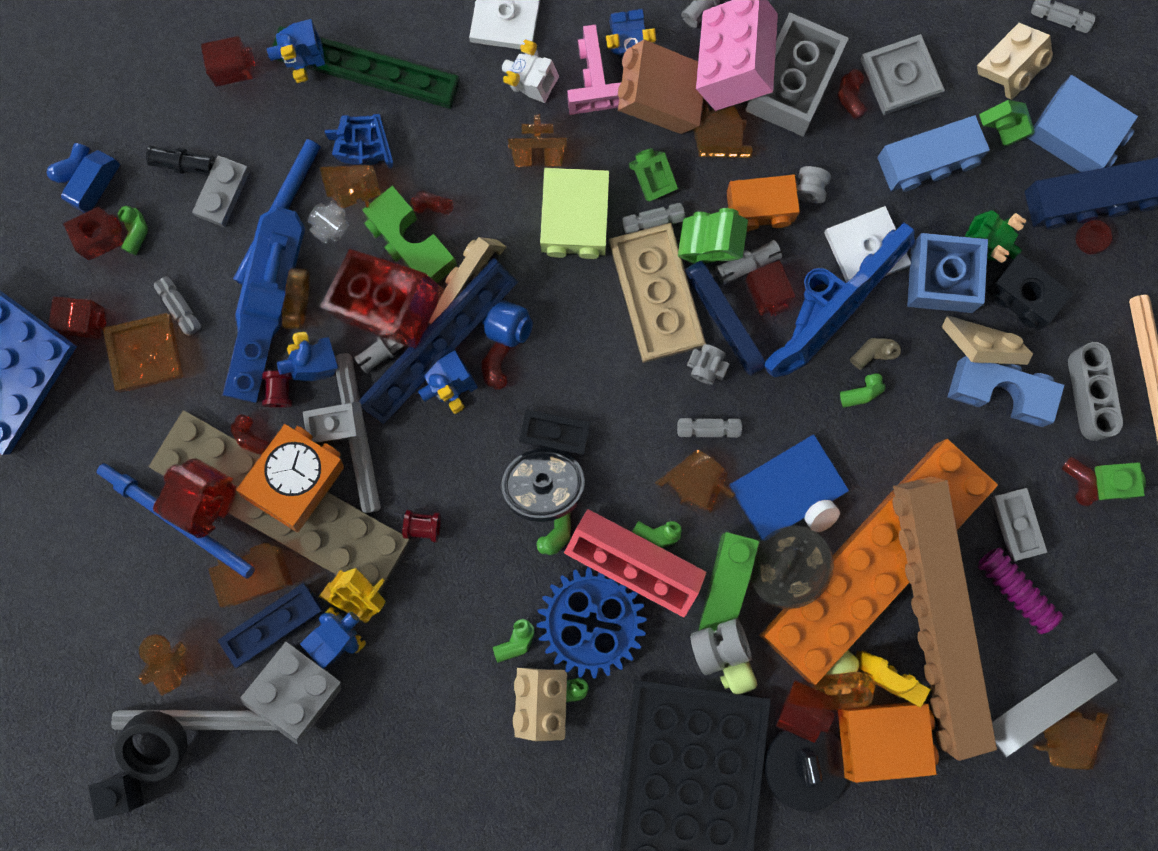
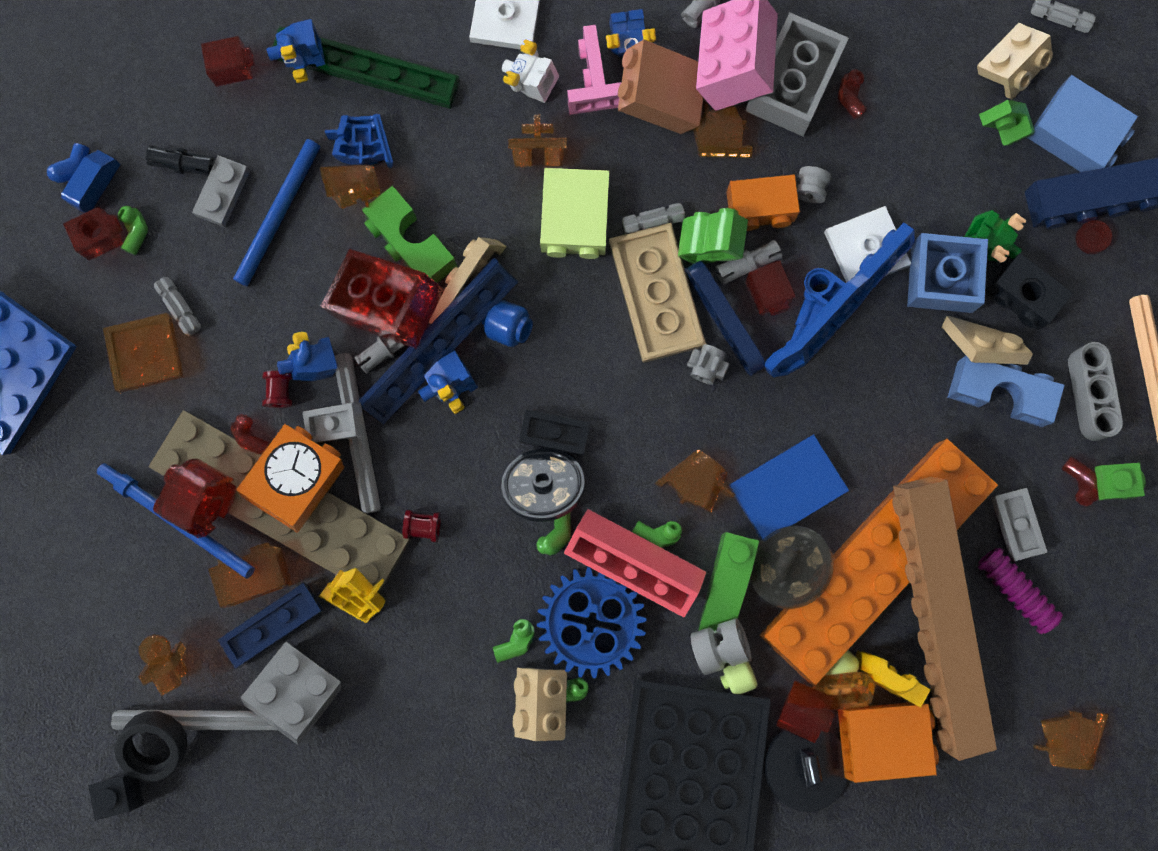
(77, 317): clear red brick -> none
(262, 299): blue piece -> none
(296, 298): clear orange beam -> none
(328, 222): clear gear -> none
(333, 638): blue piece -> none
(431, 201): clear red arm -> none
(491, 366): clear red arm -> none
(653, 173): bright green bracket -> none
(709, 427): light grey axle -> none
(822, 515): white tile -> none
(863, 395): bright green arm -> none
(875, 349): dark tan arm -> none
(902, 74): light grey plate -> none
(933, 154): medium blue brick -> none
(1051, 703): light grey slope -> none

